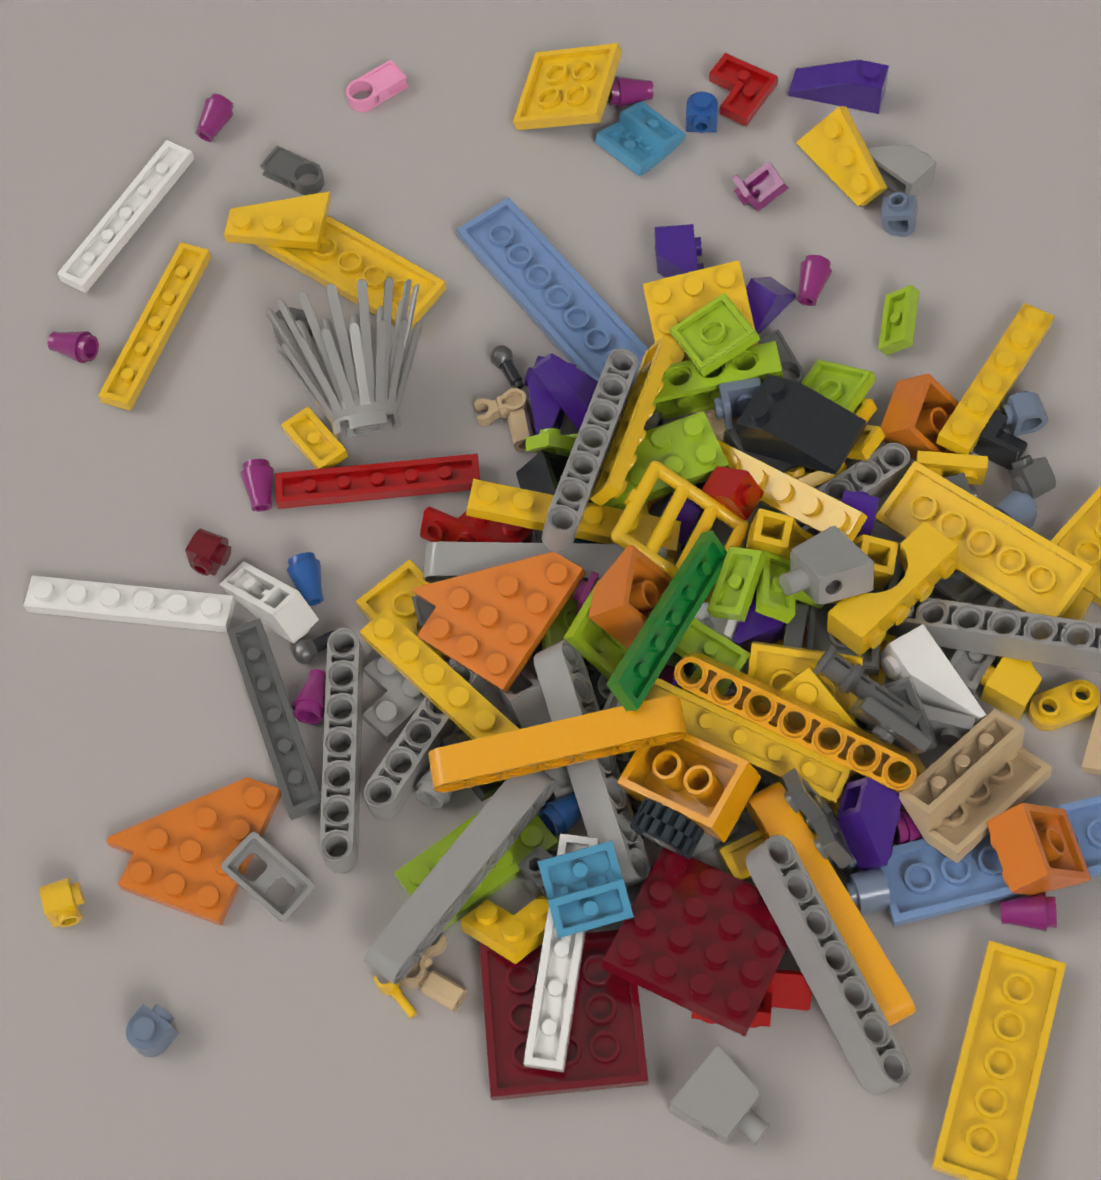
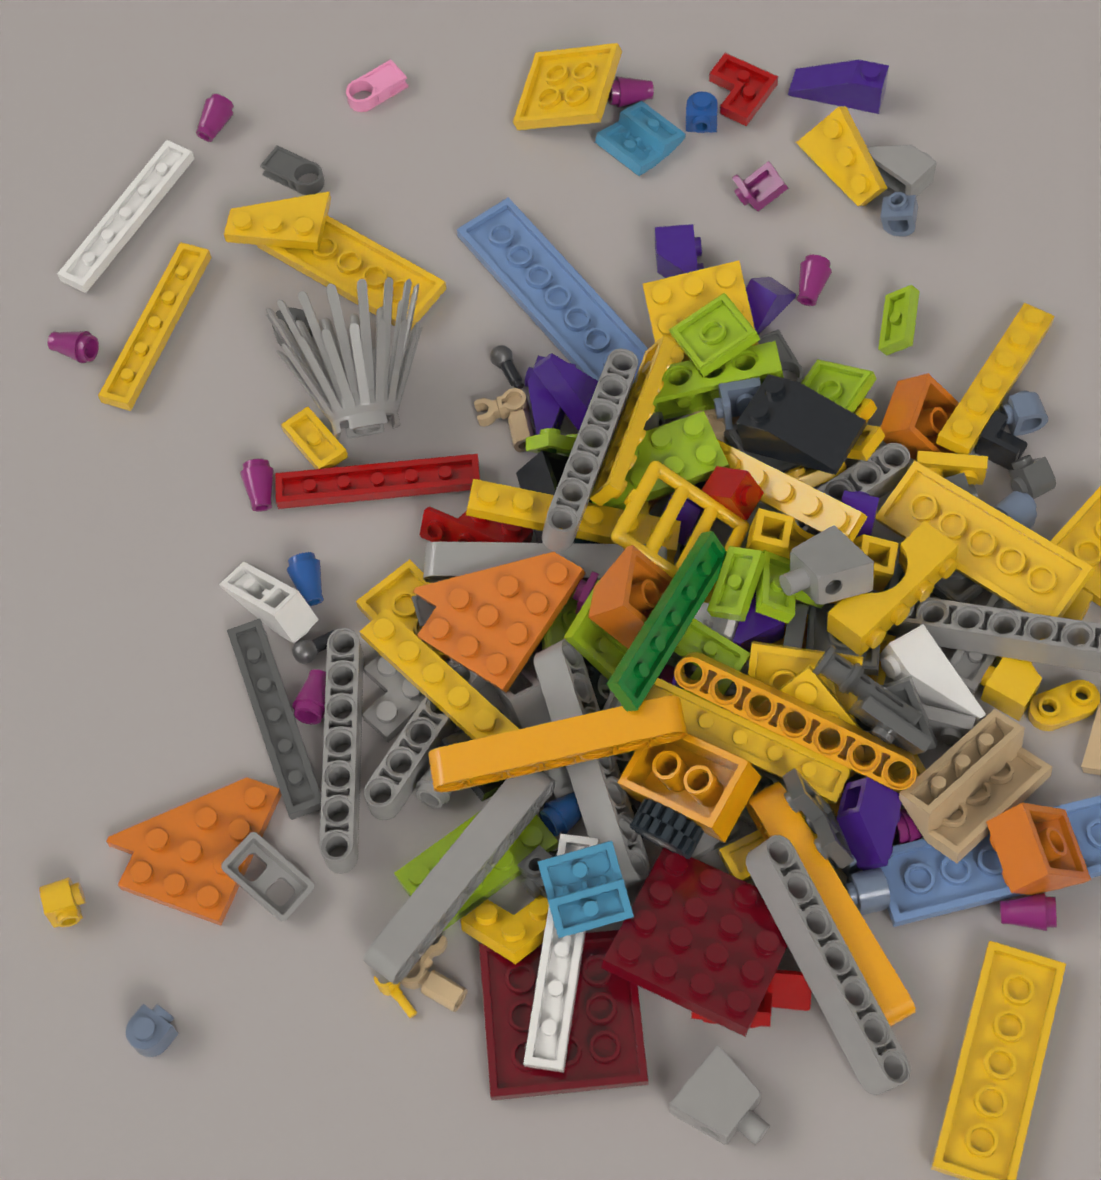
(129, 603): white plate -> none
(207, 552): dark red plate -> none

